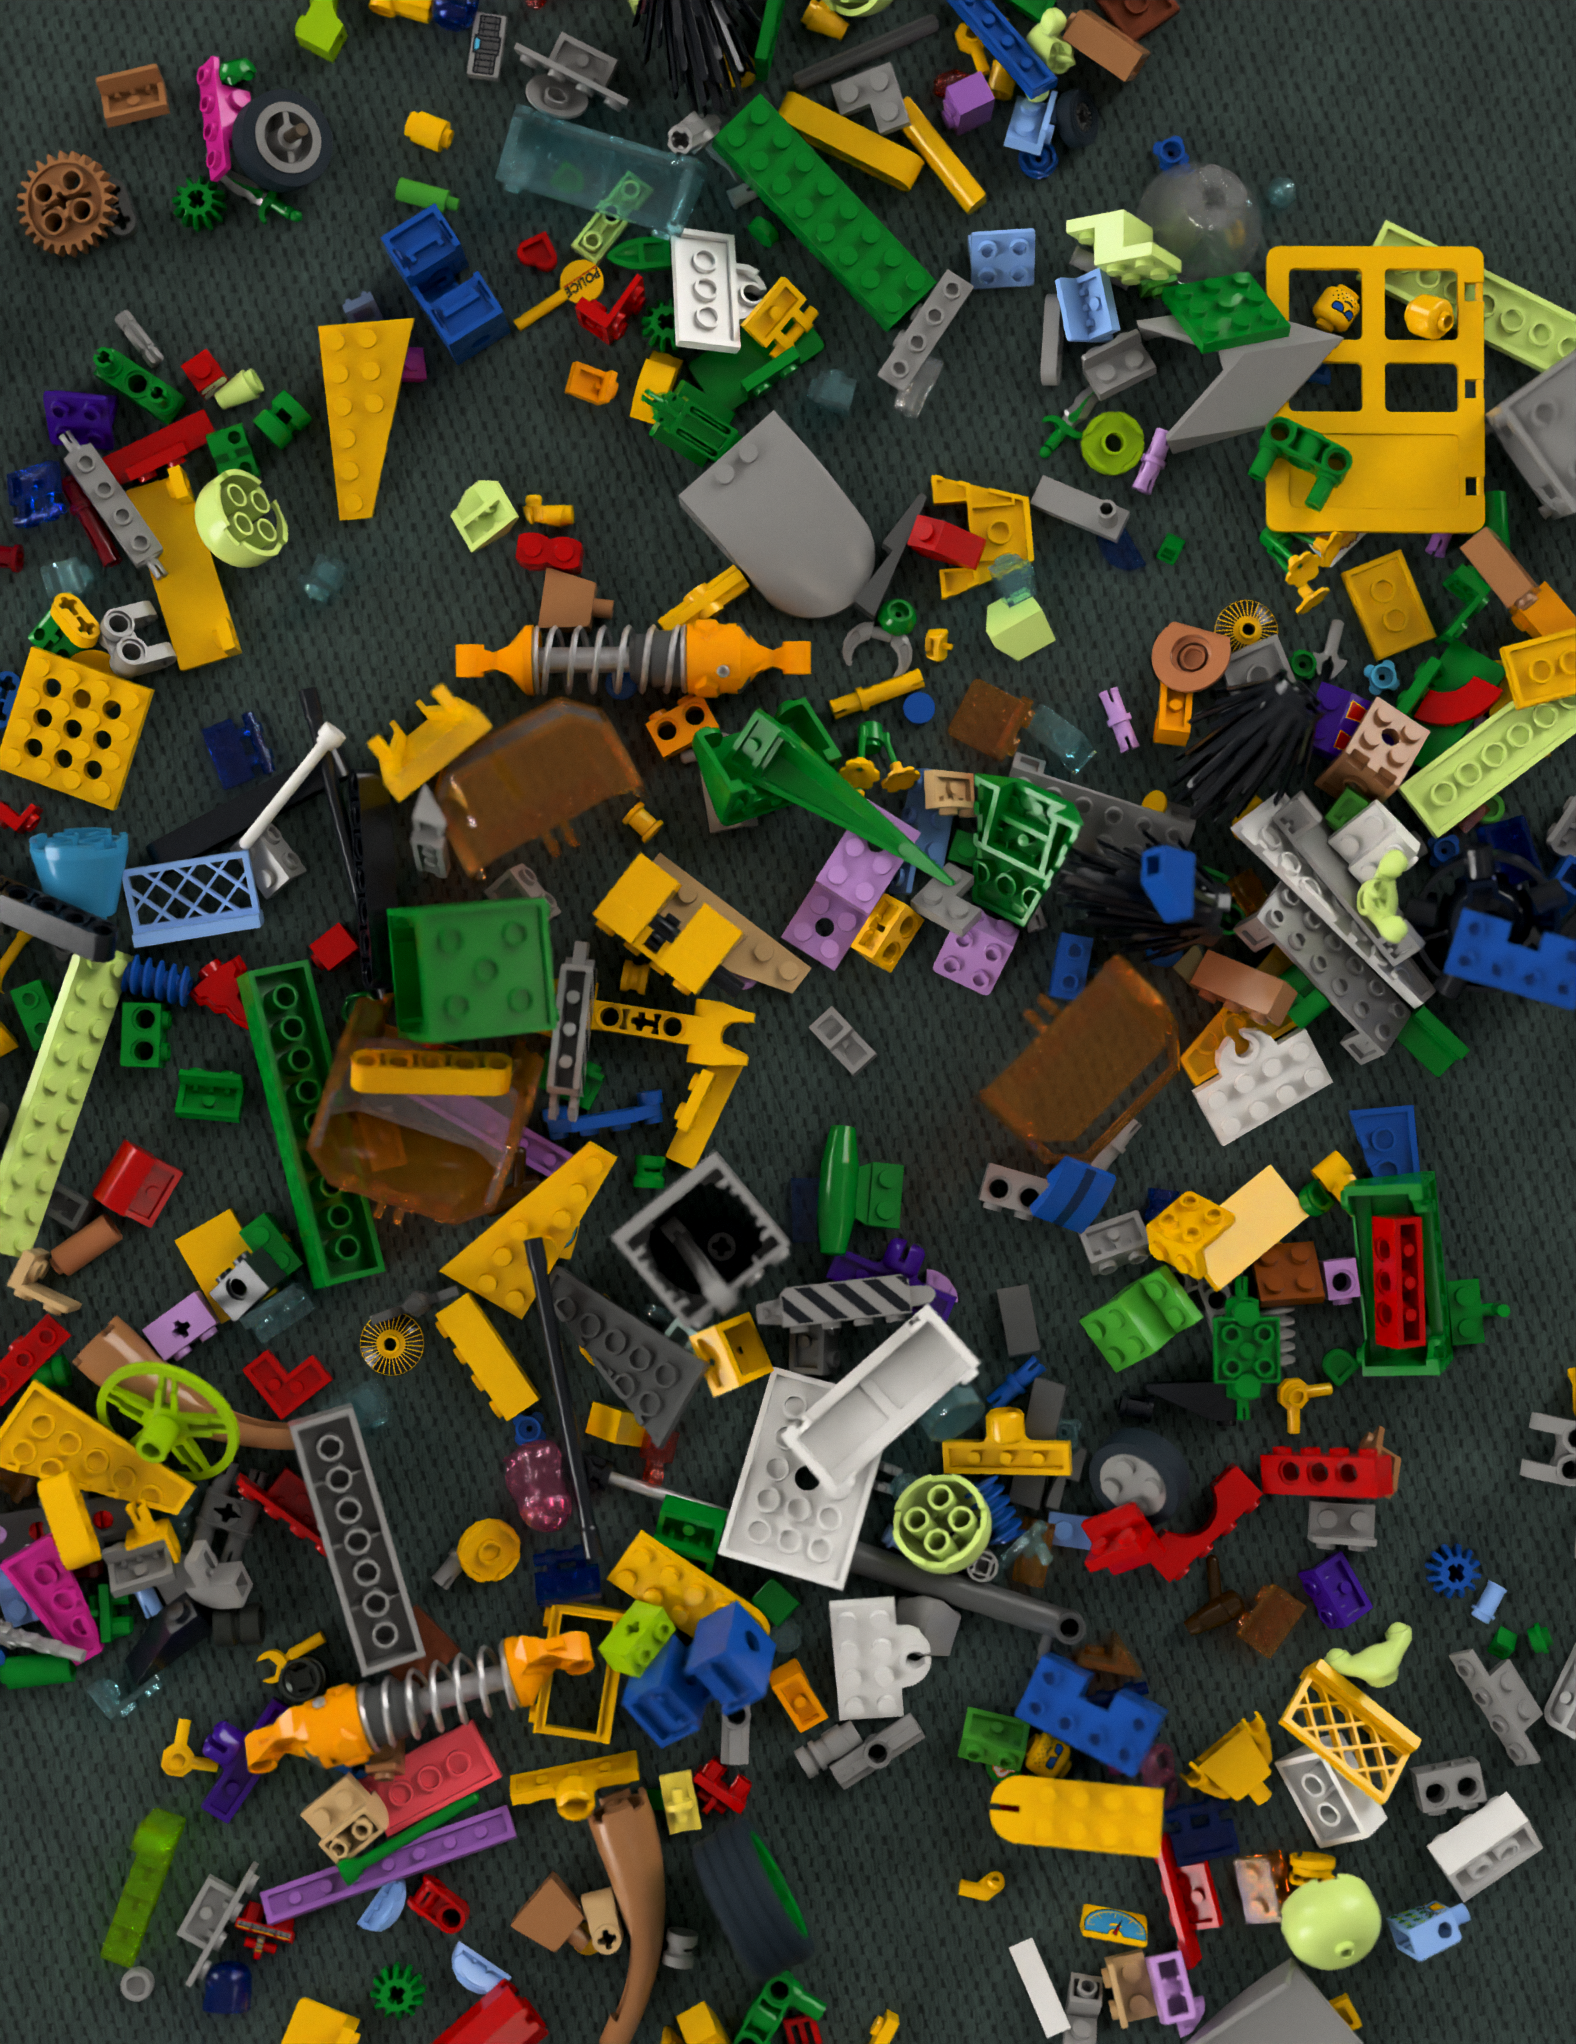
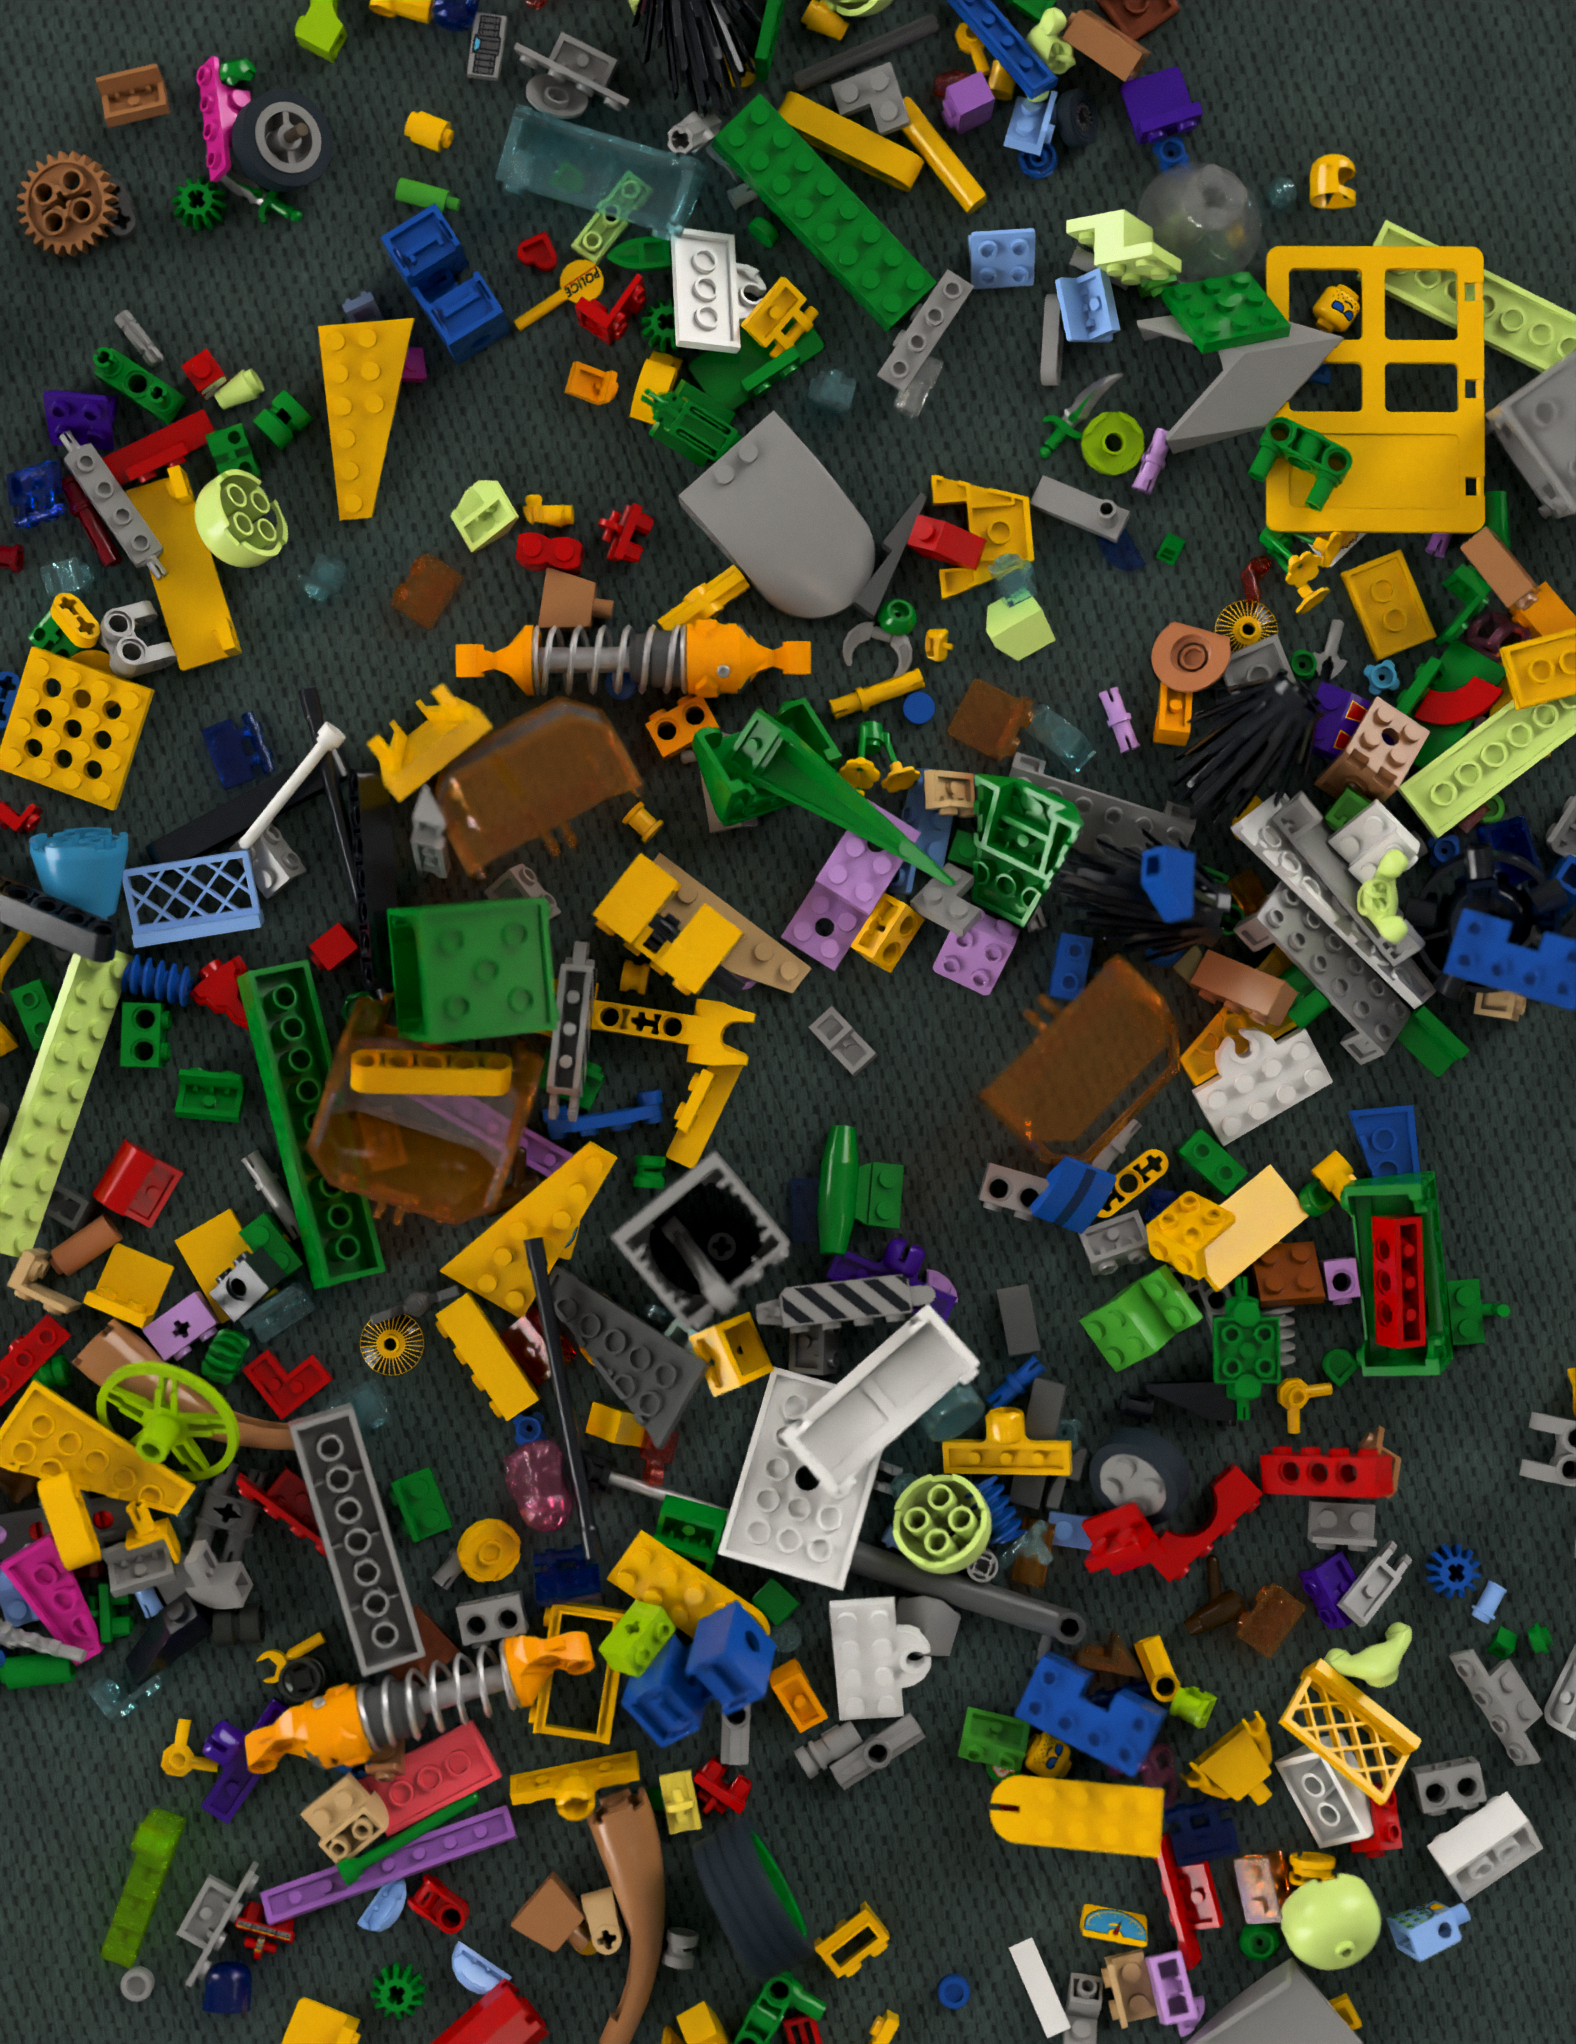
(130, 1286): none -> yellow bracket
(225, 1356): none -> green gear
(273, 1191): none -> light grey pin
(420, 1504): none -> green bracket
(426, 590): none -> clear orange bracket
(490, 1611): none -> light grey brick
(528, 1346): none -> clear red bracket
(621, 546): none -> red hips
(847, 1930): none -> yellow window
(953, 1991): none -> blue tile
(983, 1889): yellow arm -> none
(1117, 364): light grey bracket -> none
(1141, 1160): none -> yellow beam
(1155, 800): yellow piece -> none
(1156, 1666): none -> yellow piece
(1160, 106): none -> dark purple bracket
(1193, 1705): none -> lime piece
(1211, 1161): none -> green brick
(1252, 575): none -> clear red arm
(1262, 1951): none -> green plate
(1329, 176): none -> yellow helmet
(1373, 1585): none -> light grey hinge
(1385, 1826): none -> red bracket
(1429, 316): yellow head -> none
(1497, 637): none -> clear pink piece
(1500, 1005): none -> tan bracket

